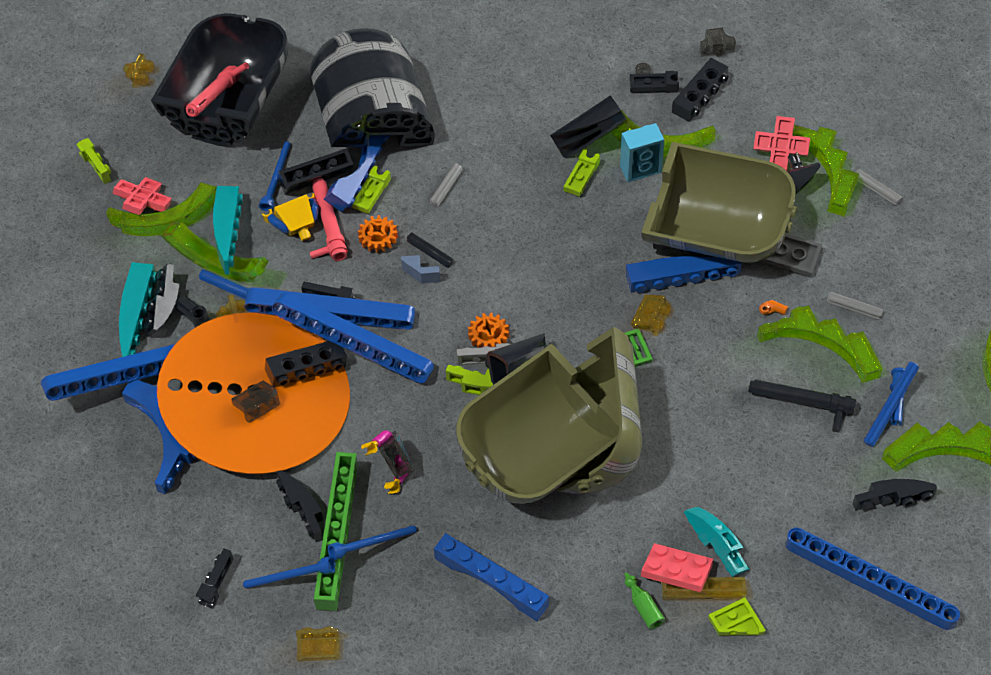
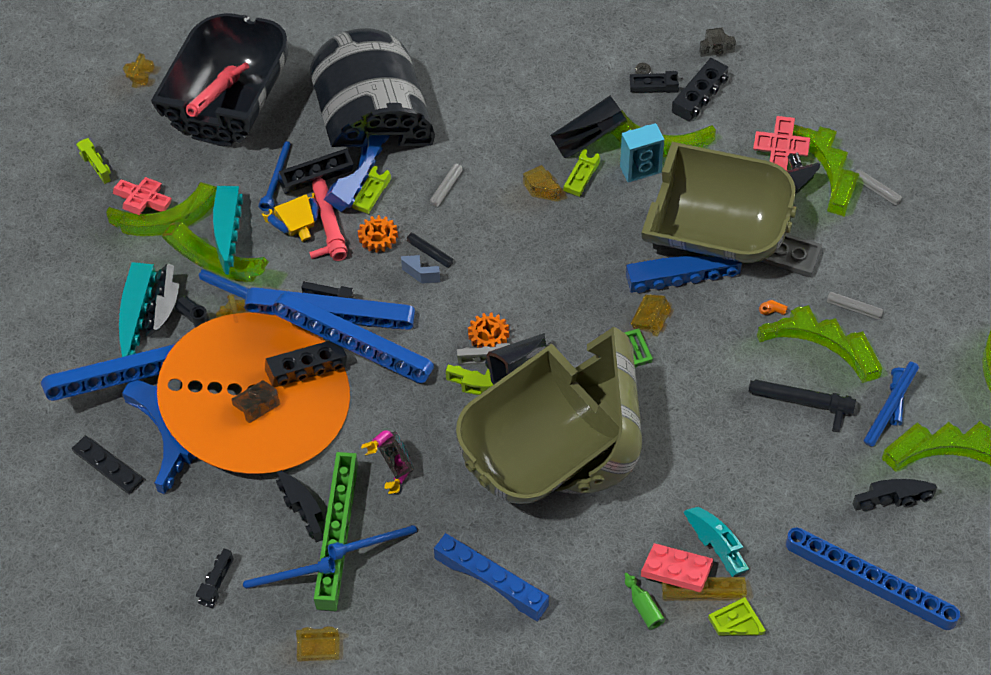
(107, 464): none -> black plate
(541, 185): none -> clear yellow slope

